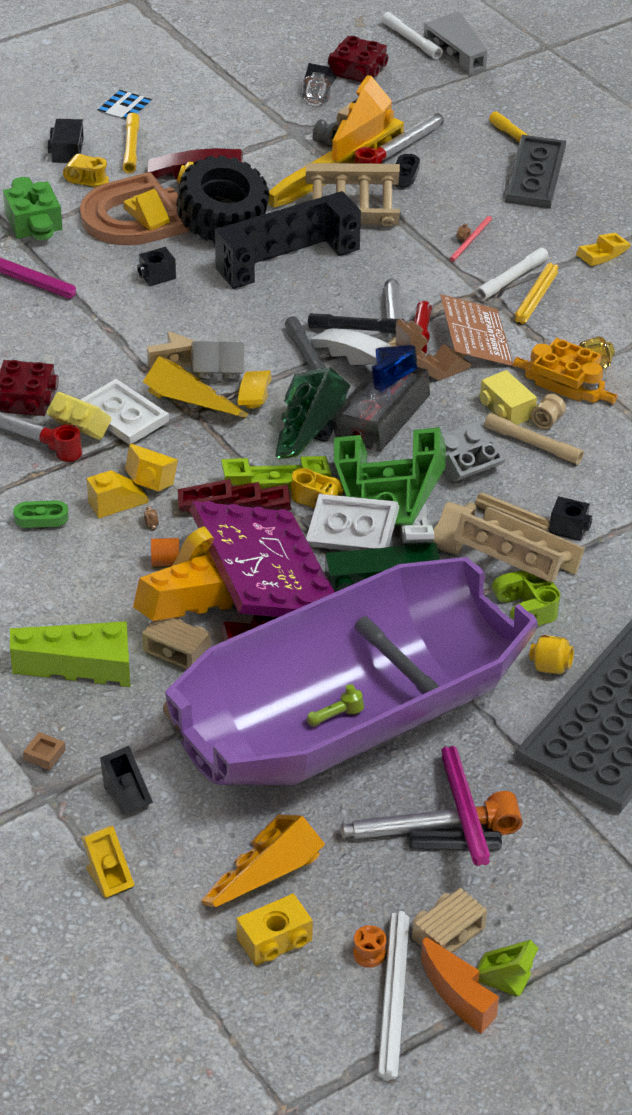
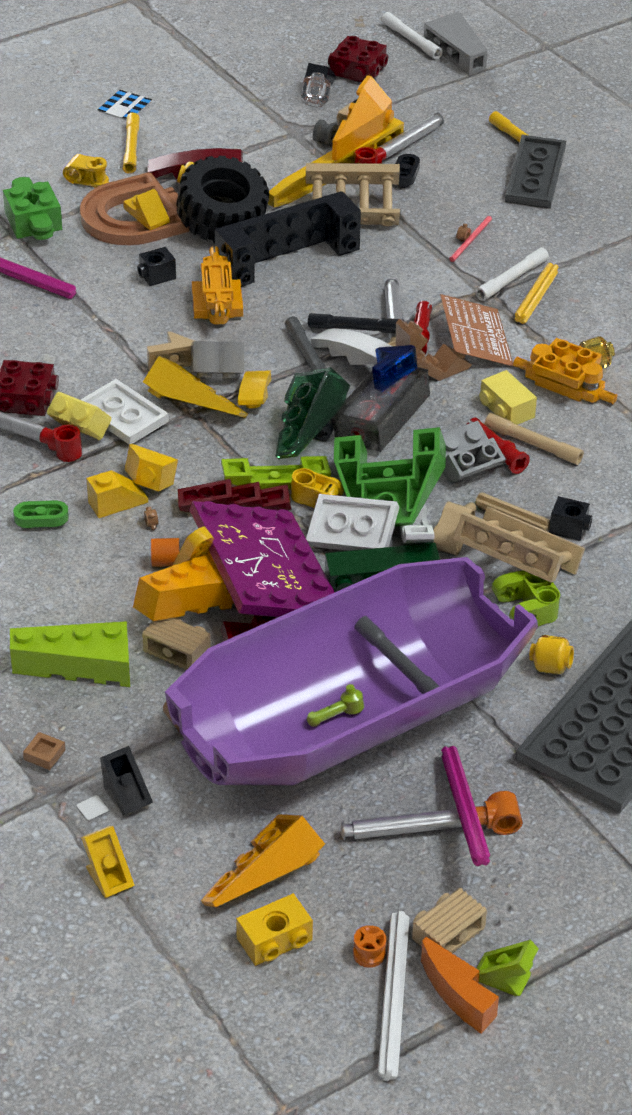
(66, 139): black brick -> none
(92, 807): none -> white sticker
(217, 294): none -> light orange piece
(449, 839): black axle -> none
(514, 458): none -> red pin
(548, 411): tan wheel -> none
(606, 248): yellow slope -> none

